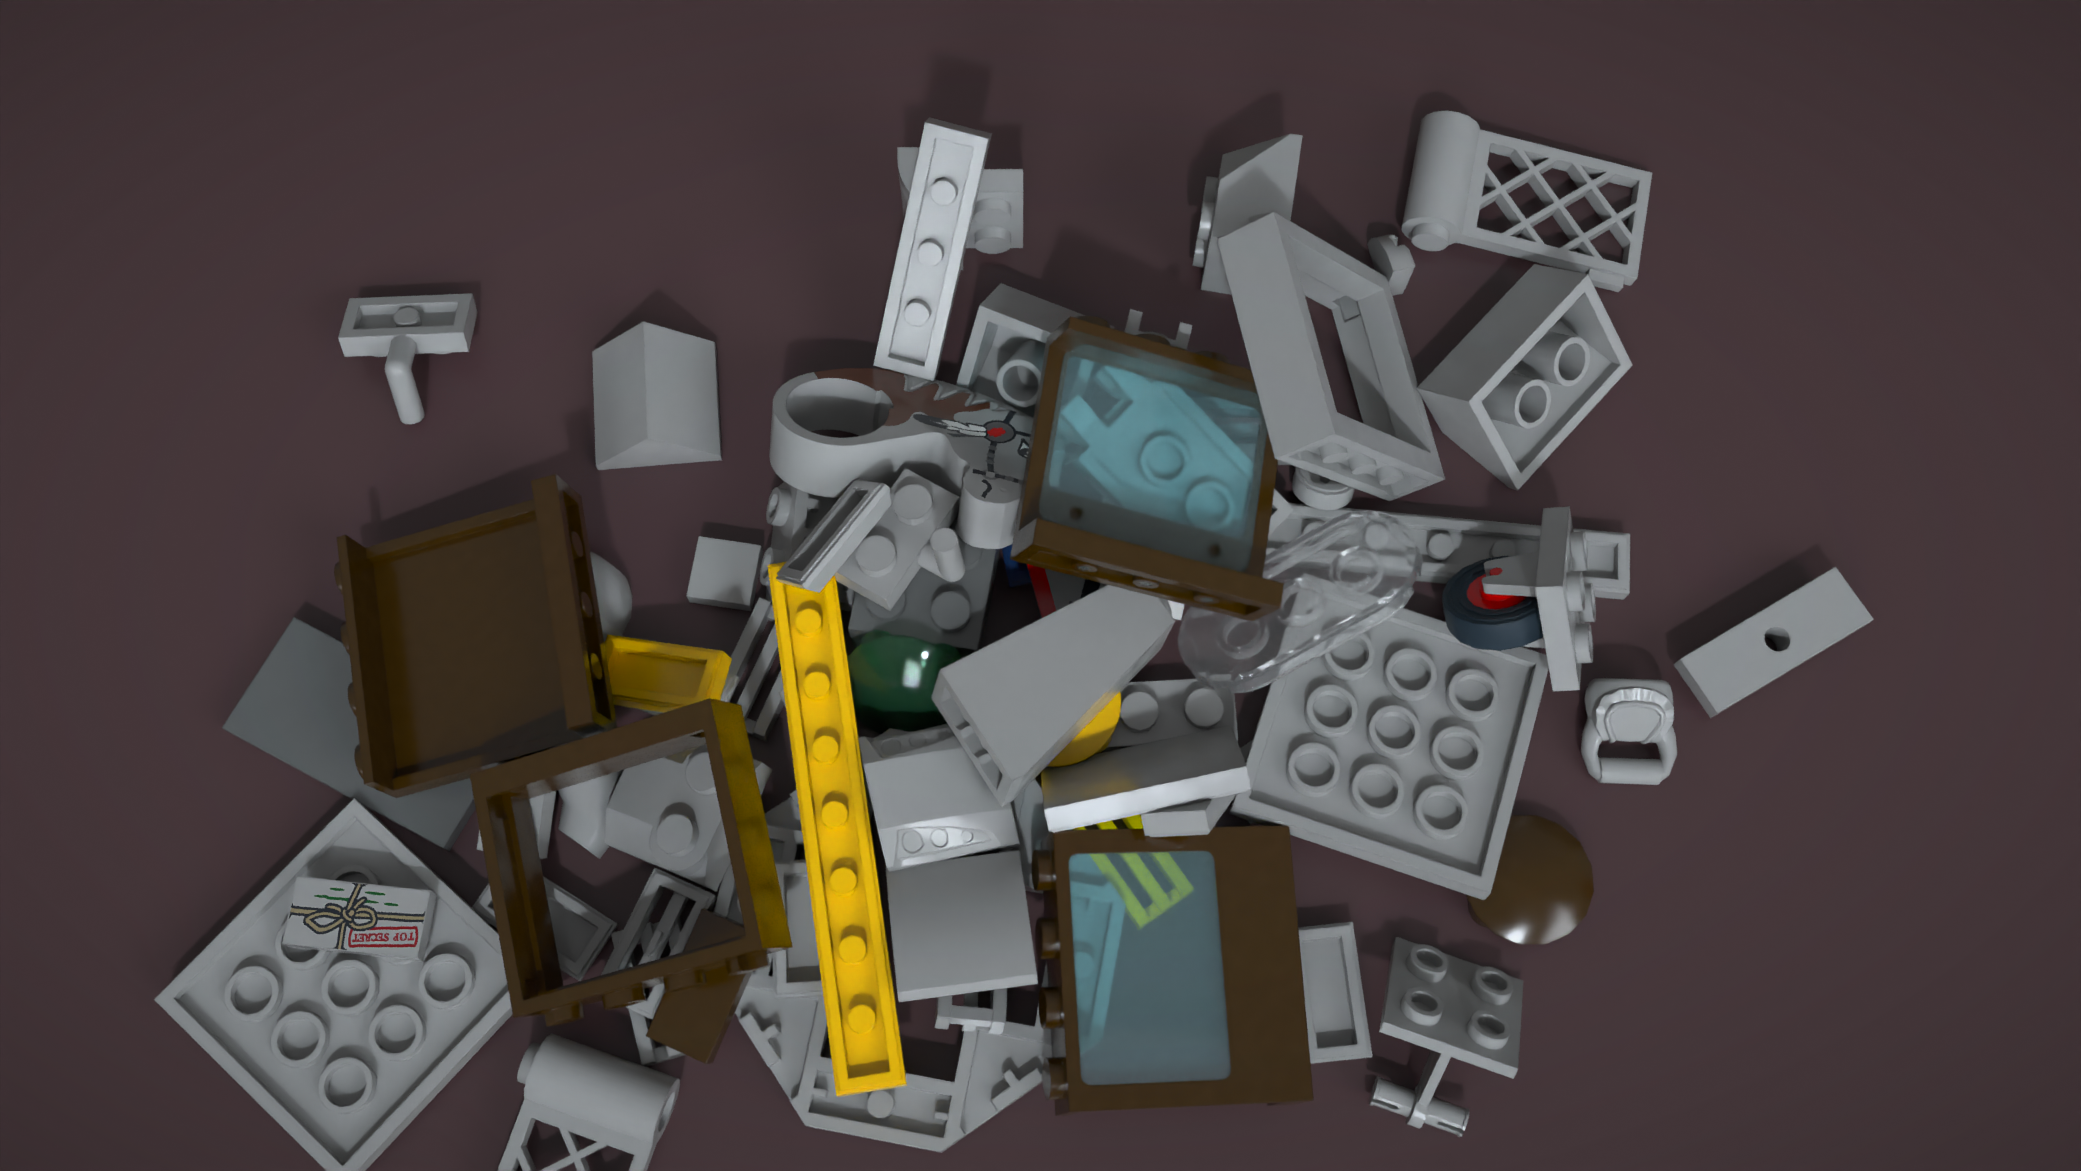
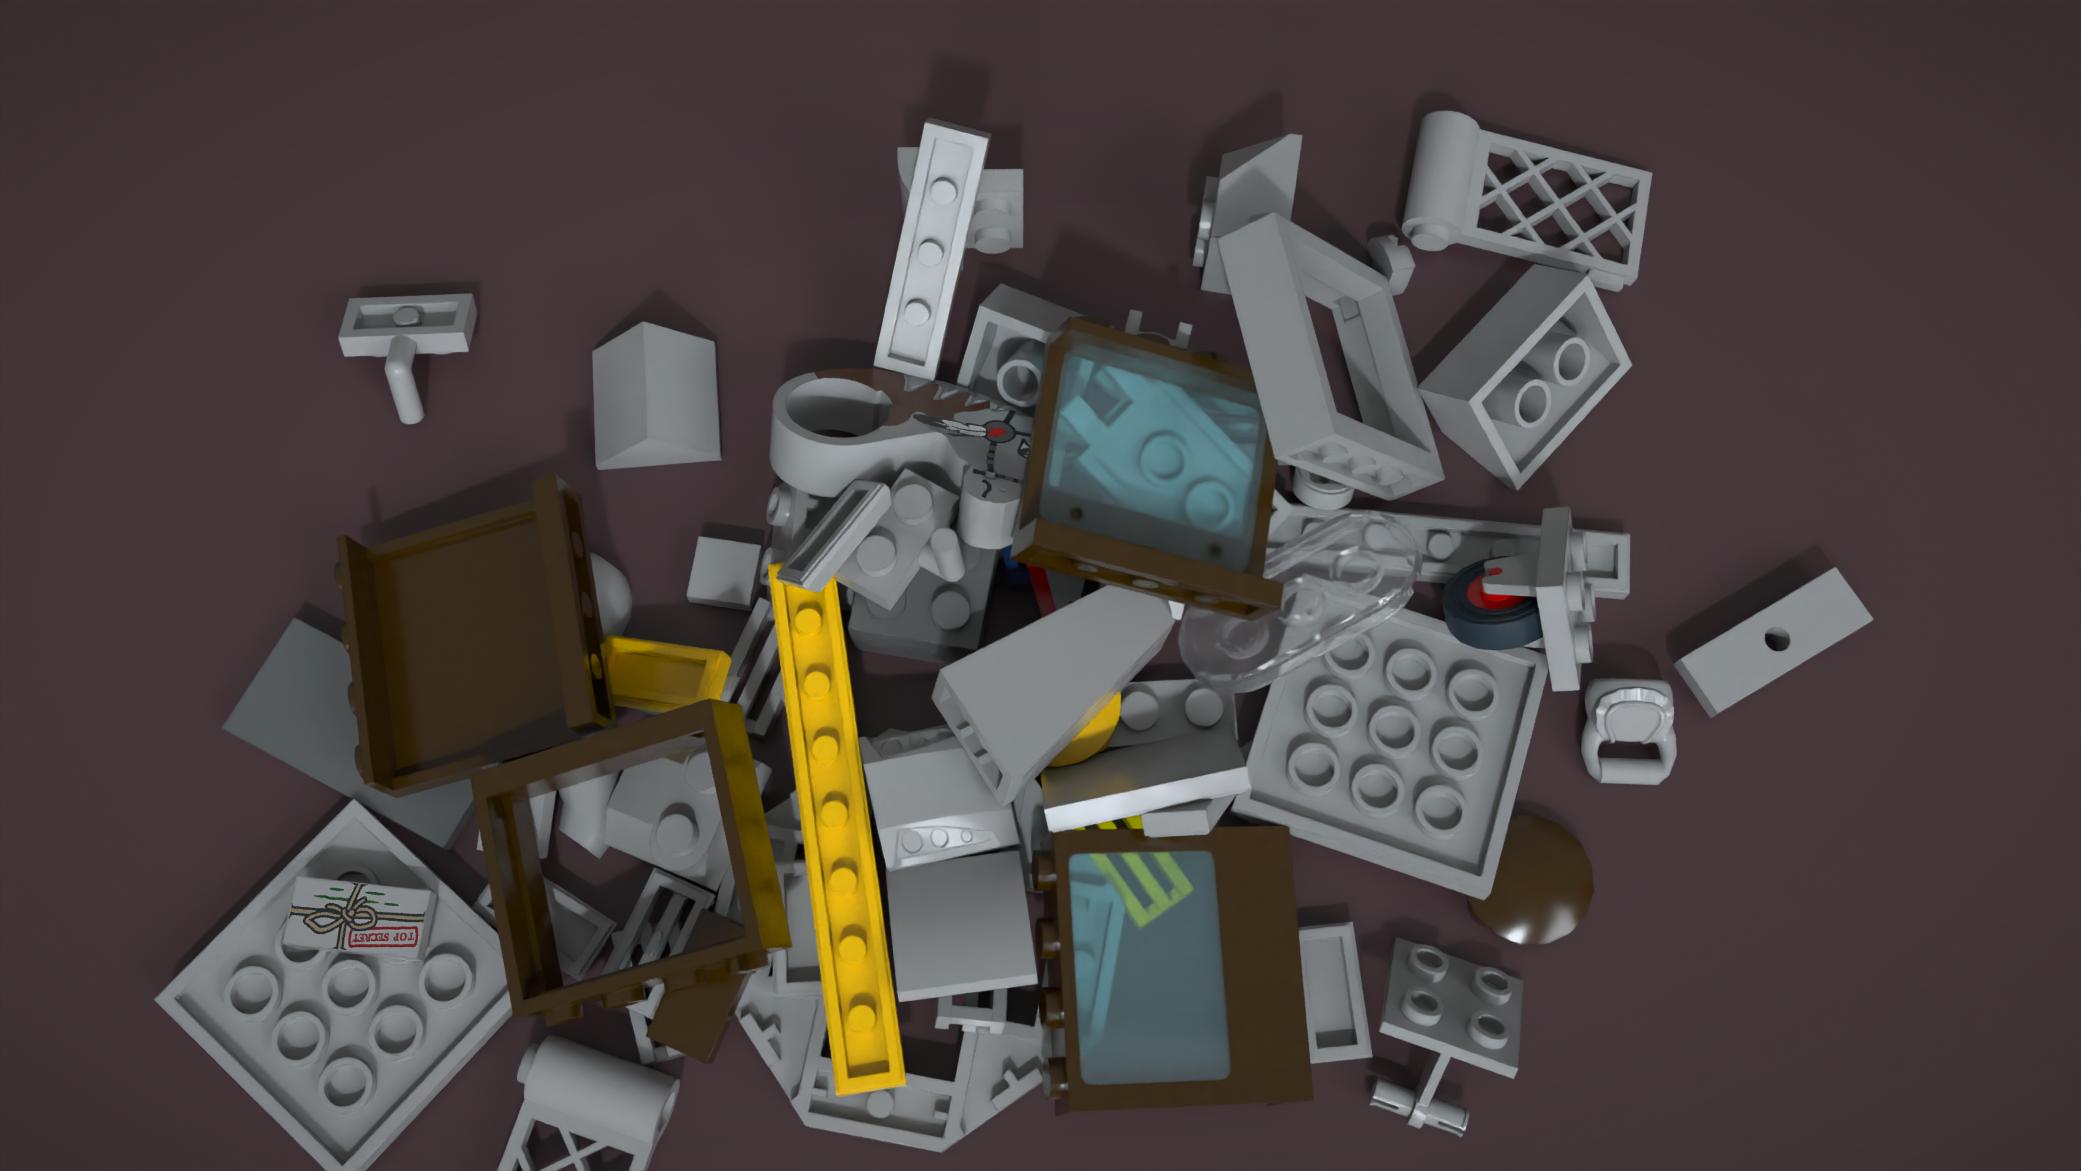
(896, 680): clear green dish -> none

